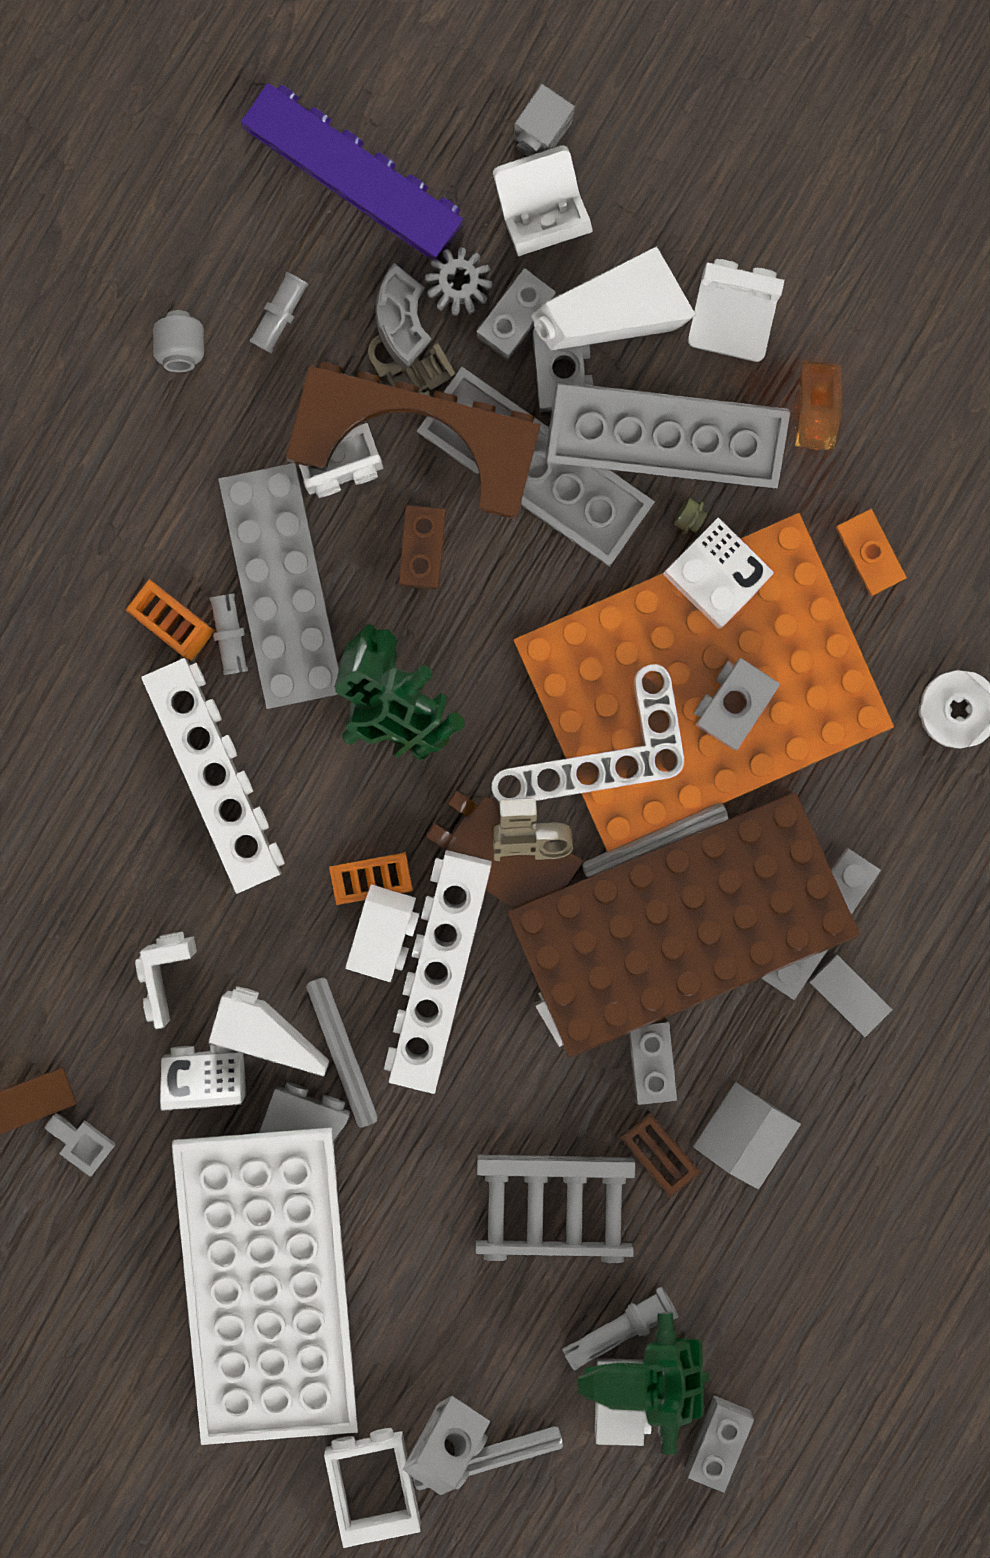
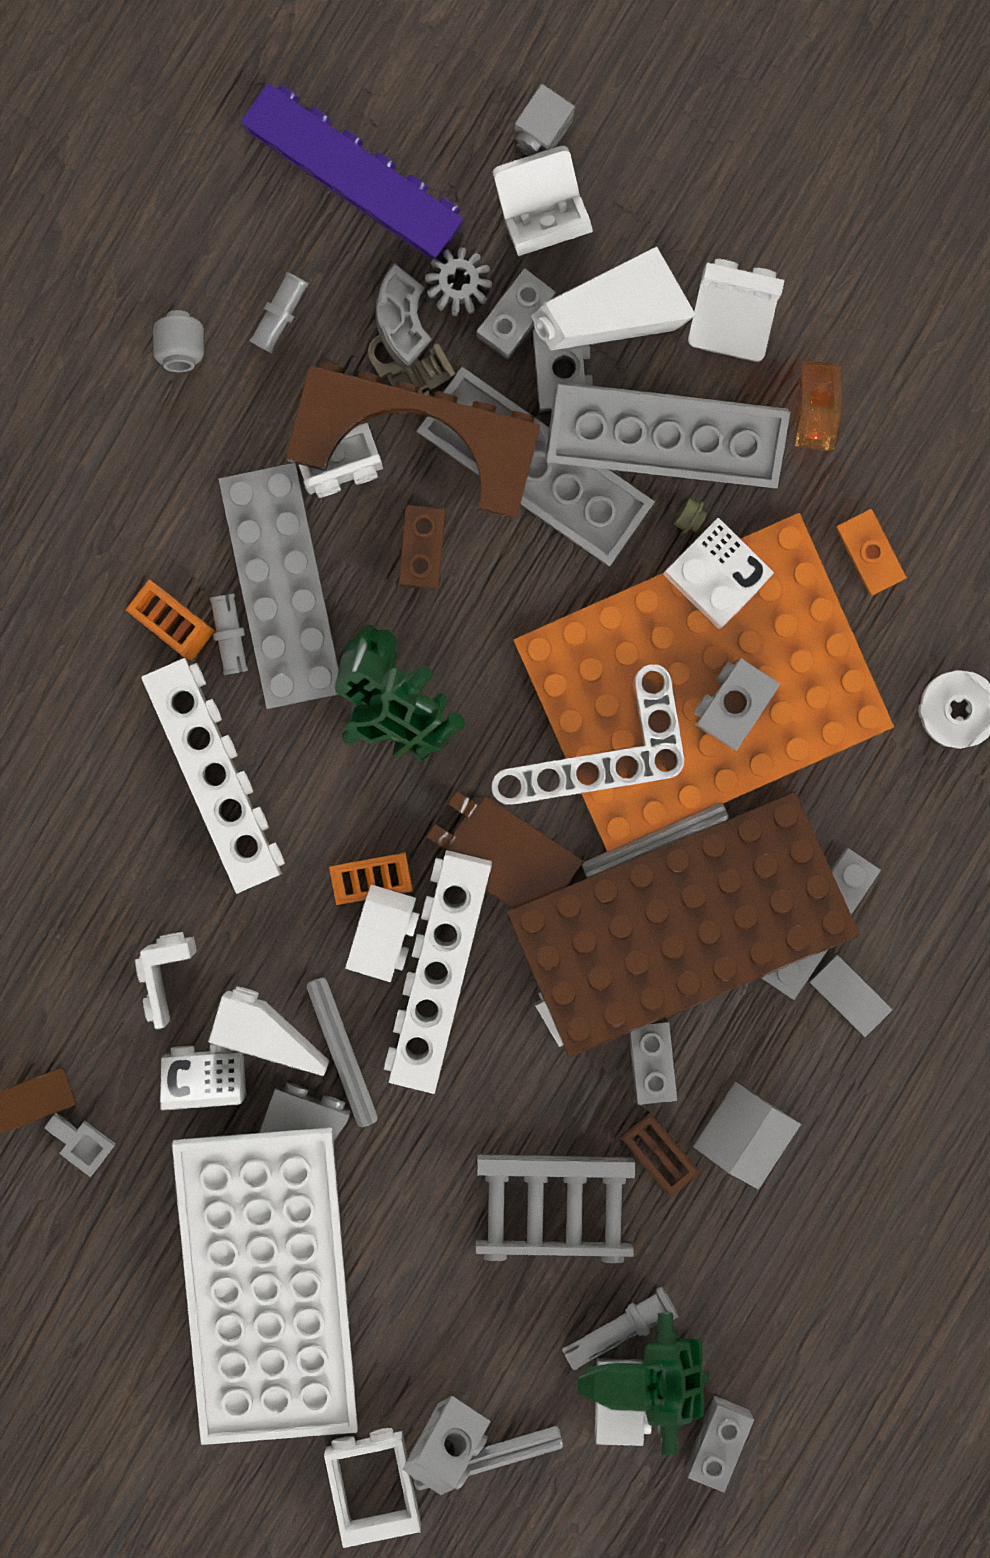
(521, 837): dark tan piece -> none

